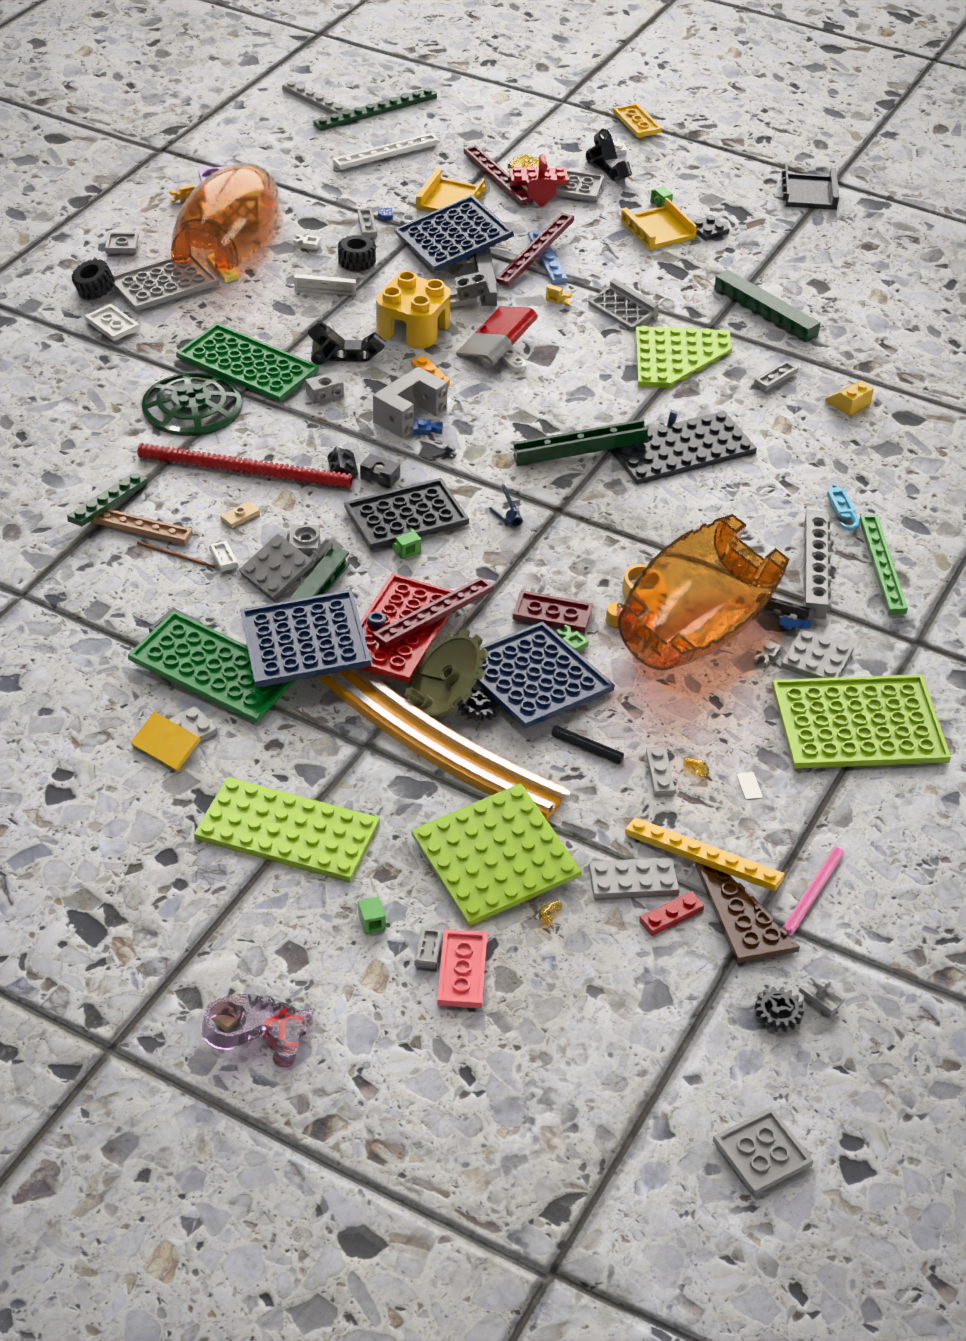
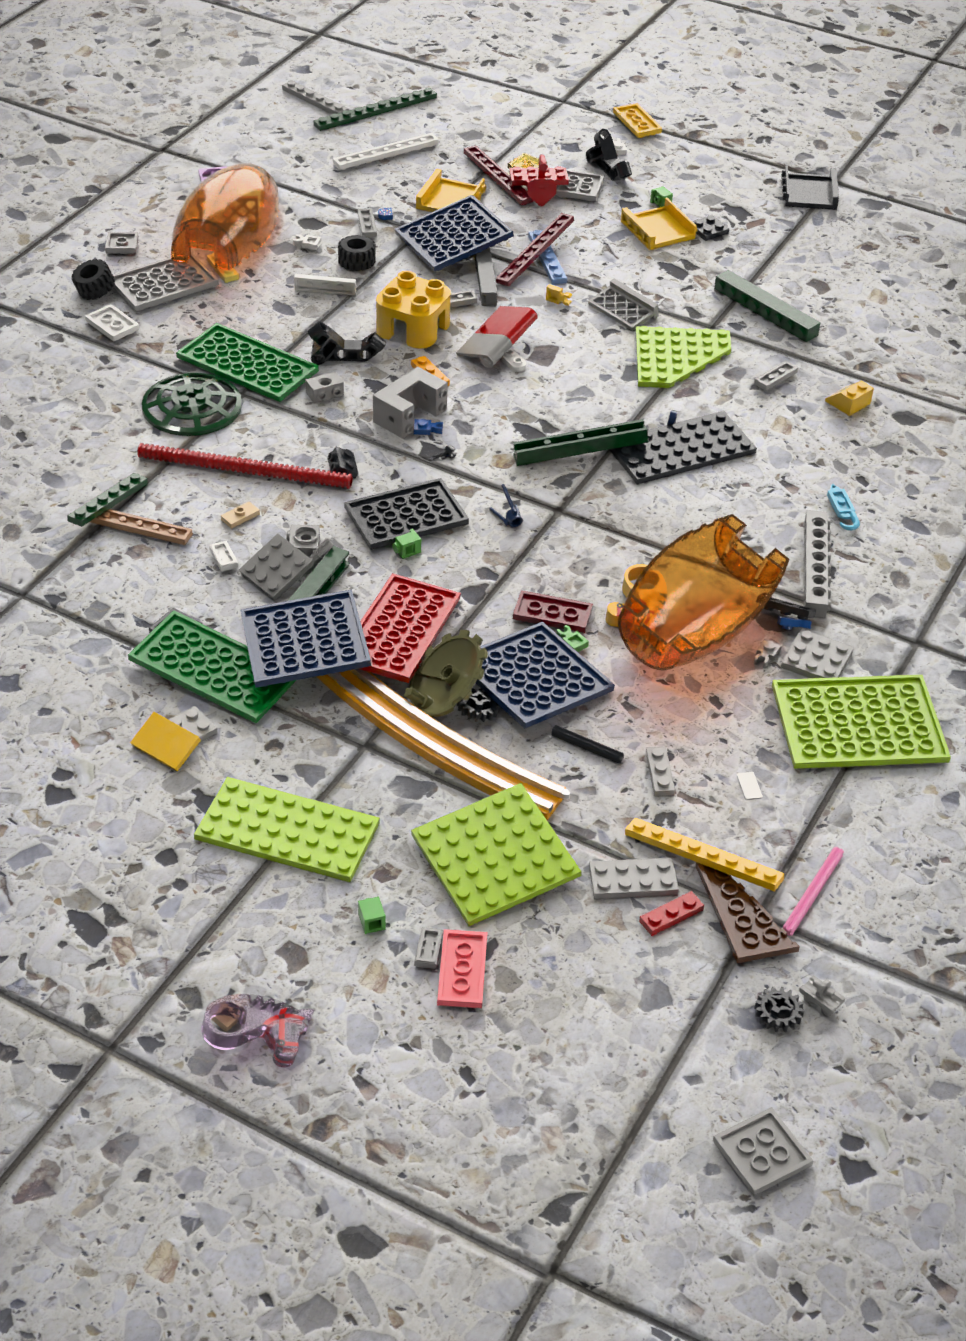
(176, 554): dark orange piece -> none
(182, 194): yellow plate -> none
(376, 620): dark blue tile -> none
(384, 476): black brick -> none
(432, 612): dark red plate -> none
(472, 285): dark grey brick -> none
(547, 910): clear yellow arm -> none
(698, 765): clear yellow arm -> none
(883, 564): bright green plate -> none

